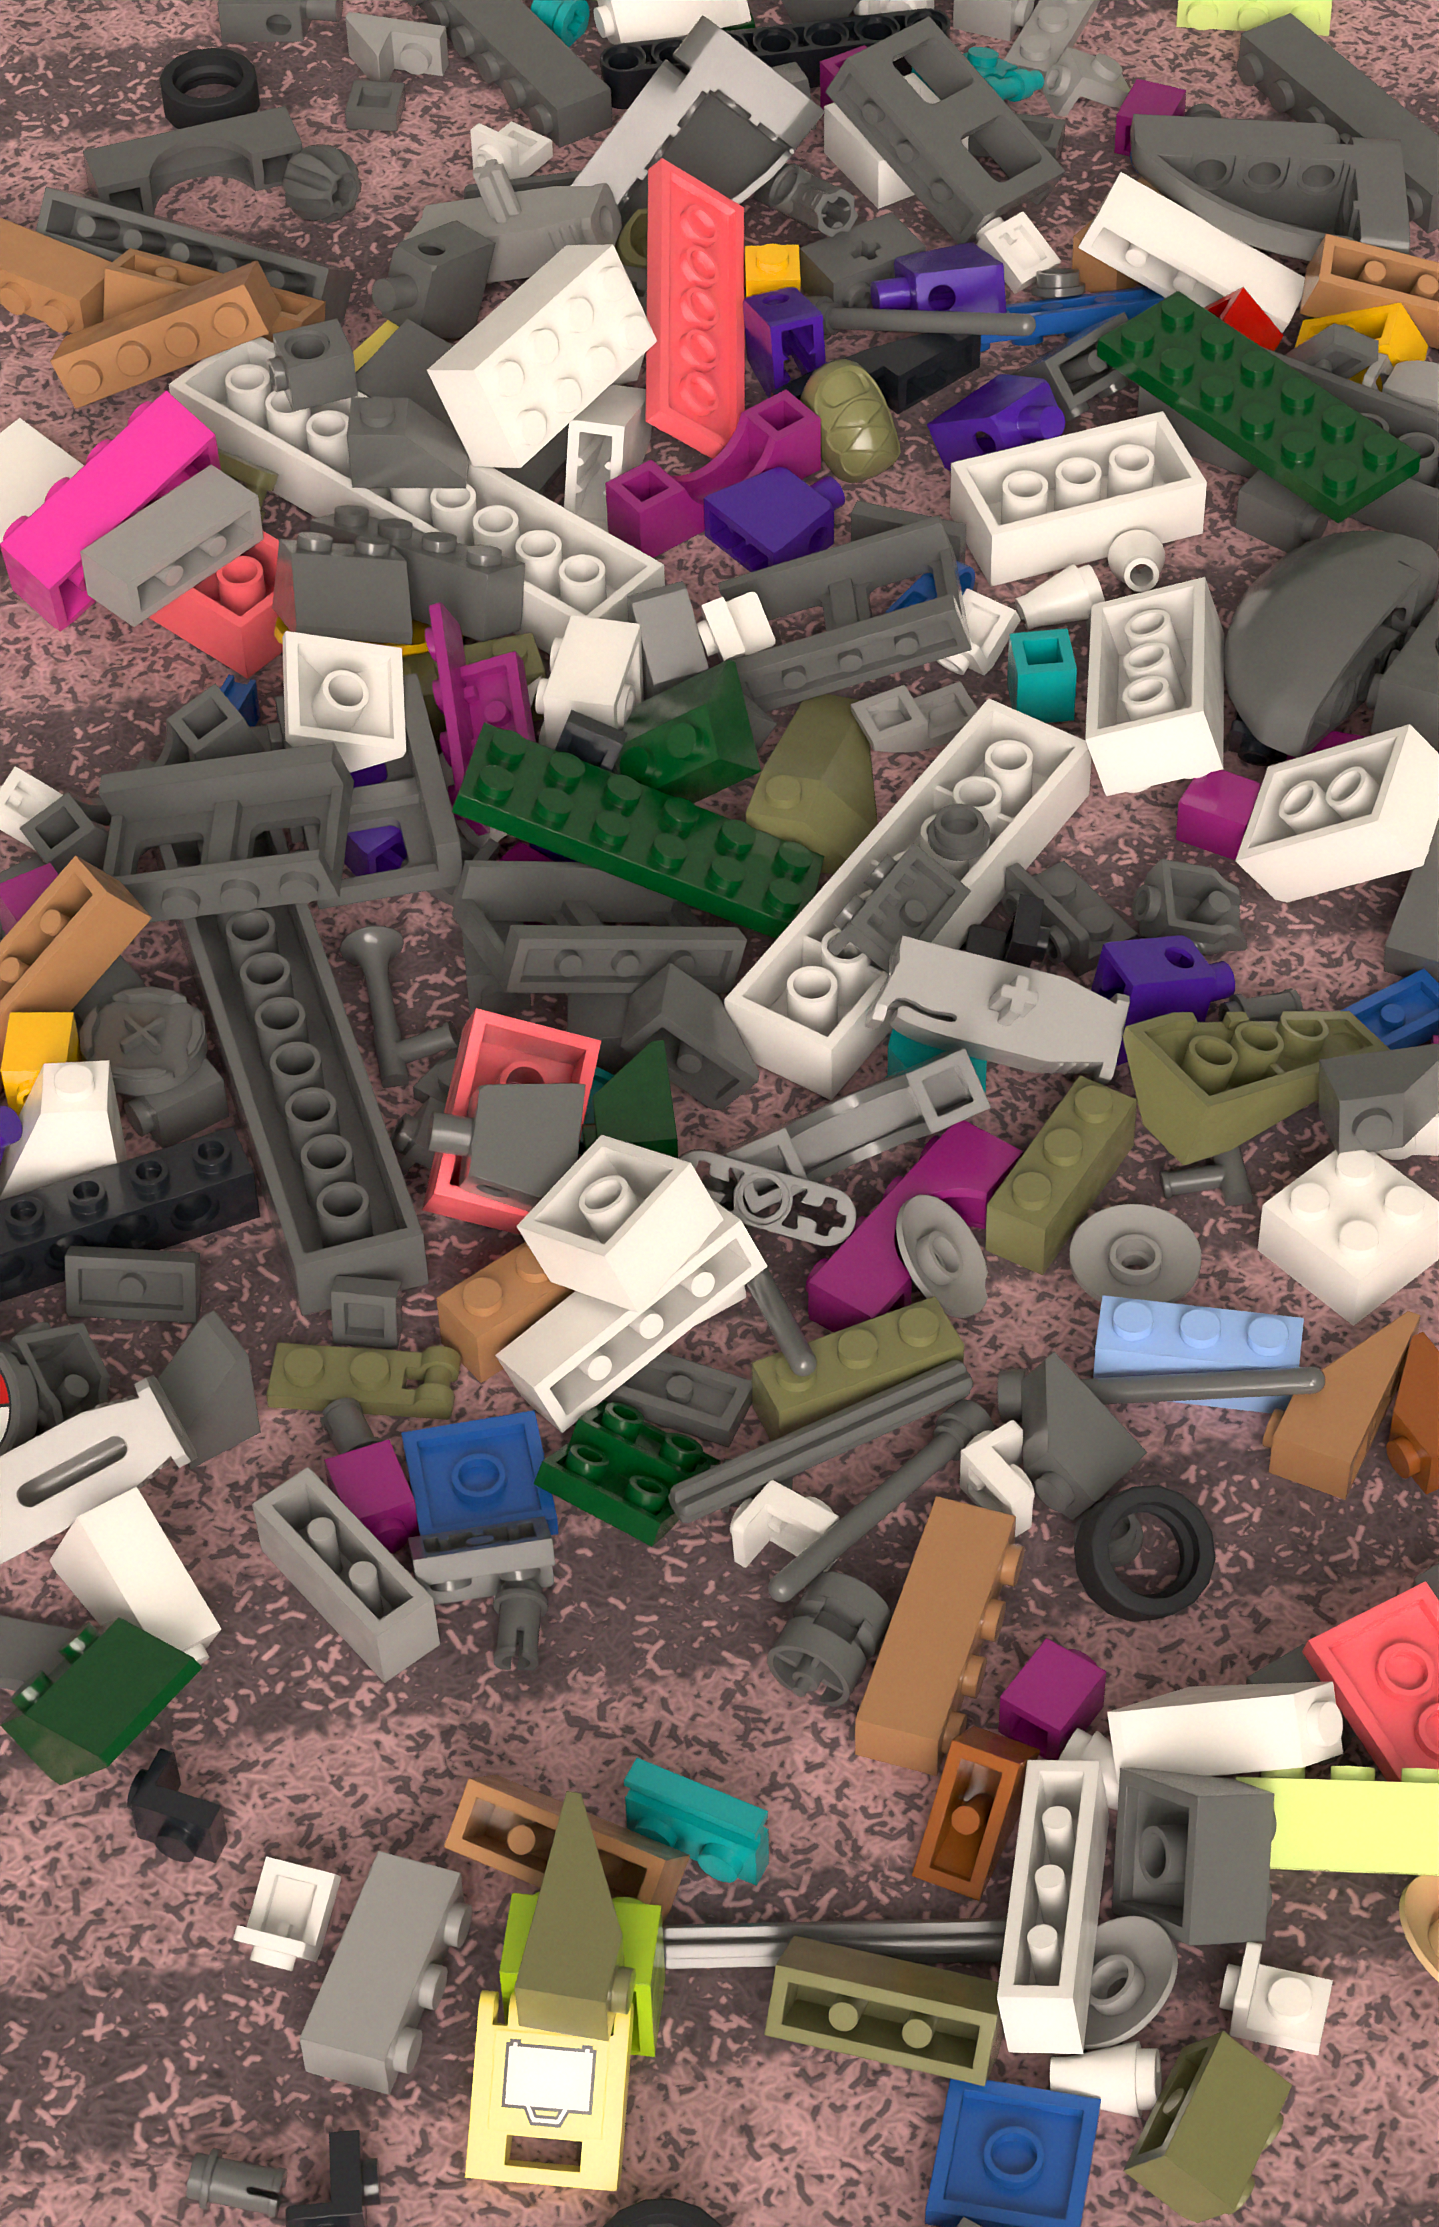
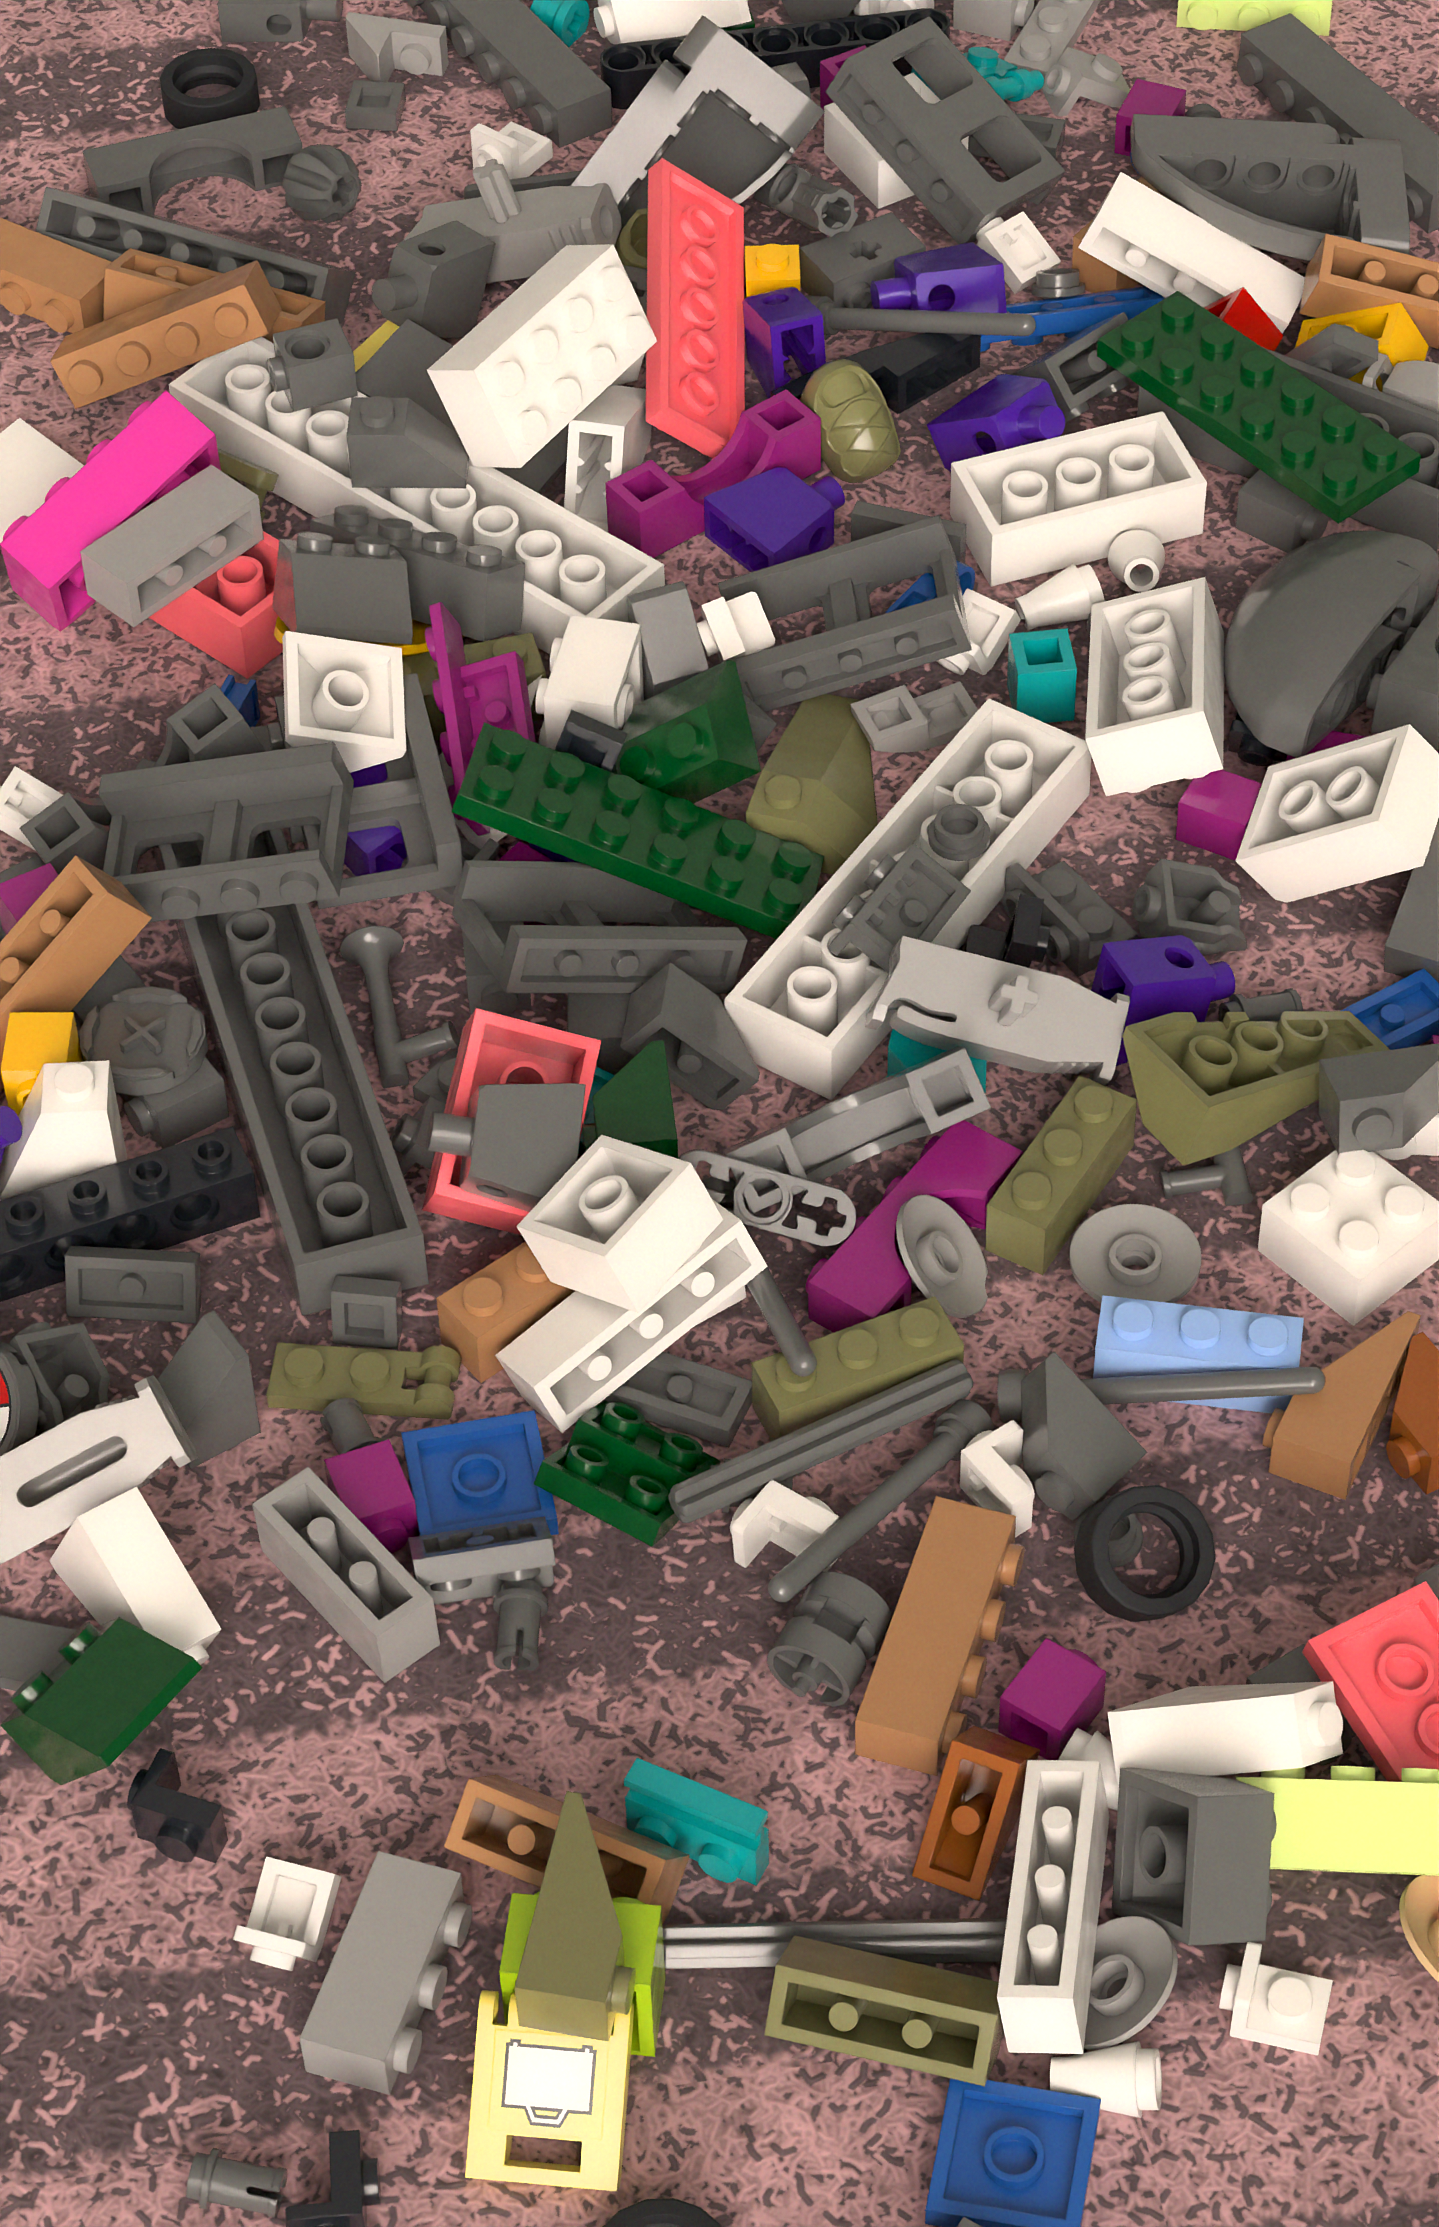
(1209, 2129): olive brick -> none

